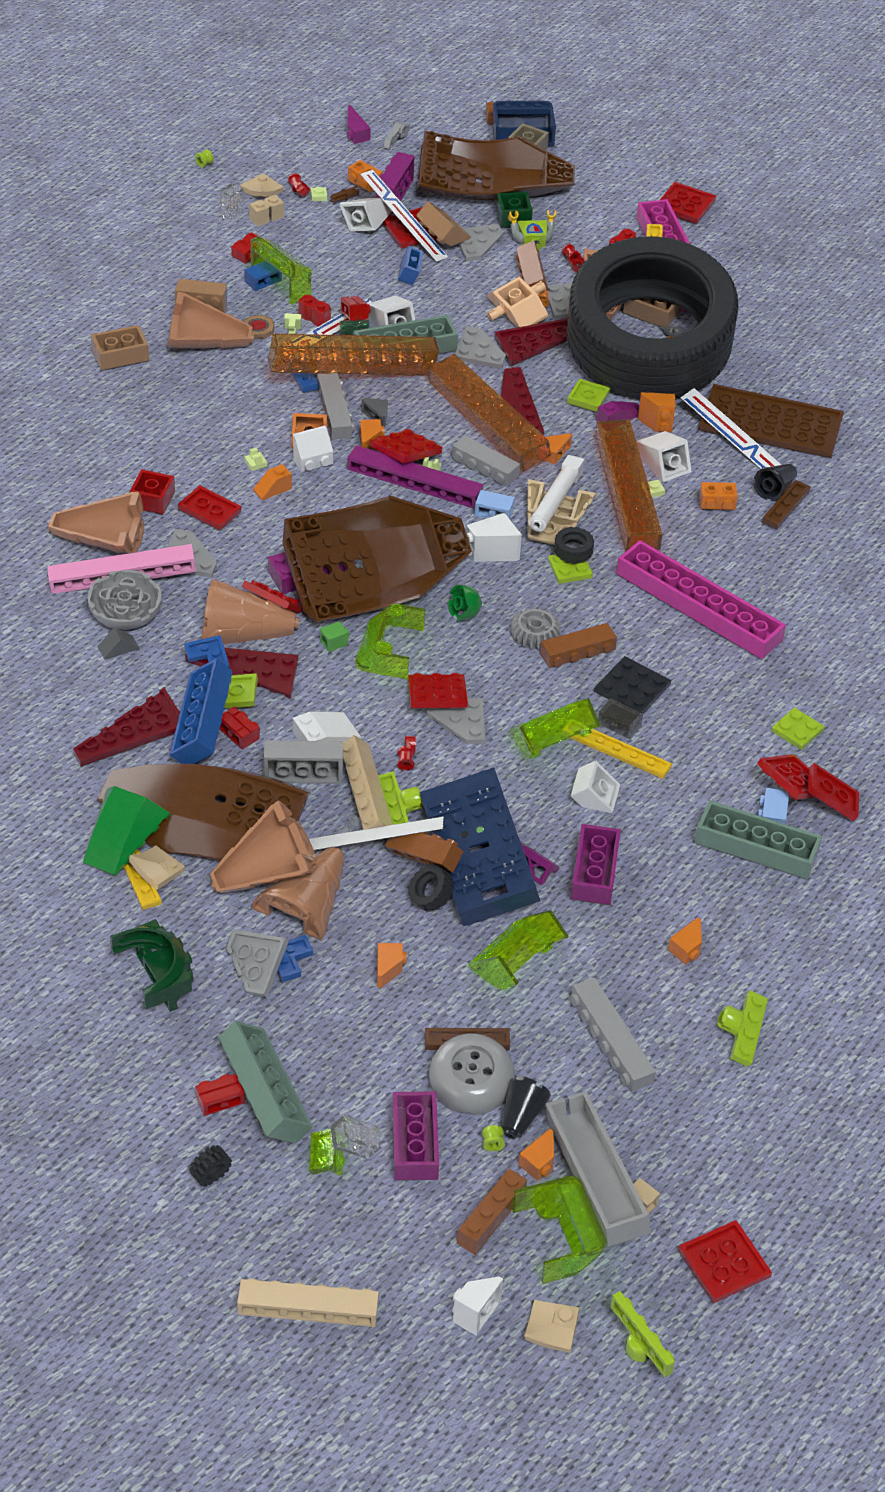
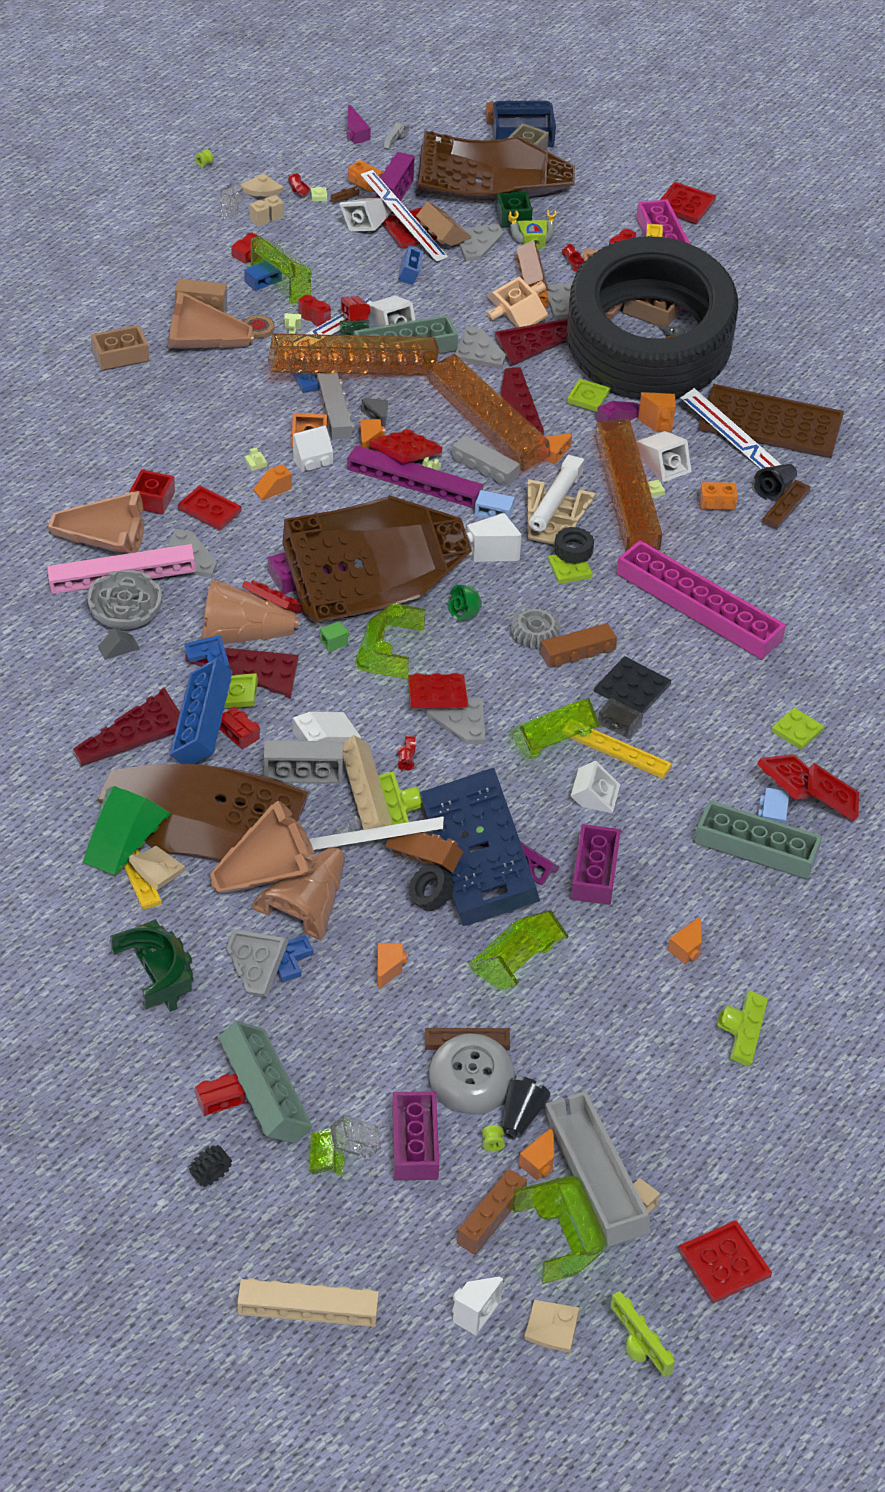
(612, 1035): light grey brick -> none

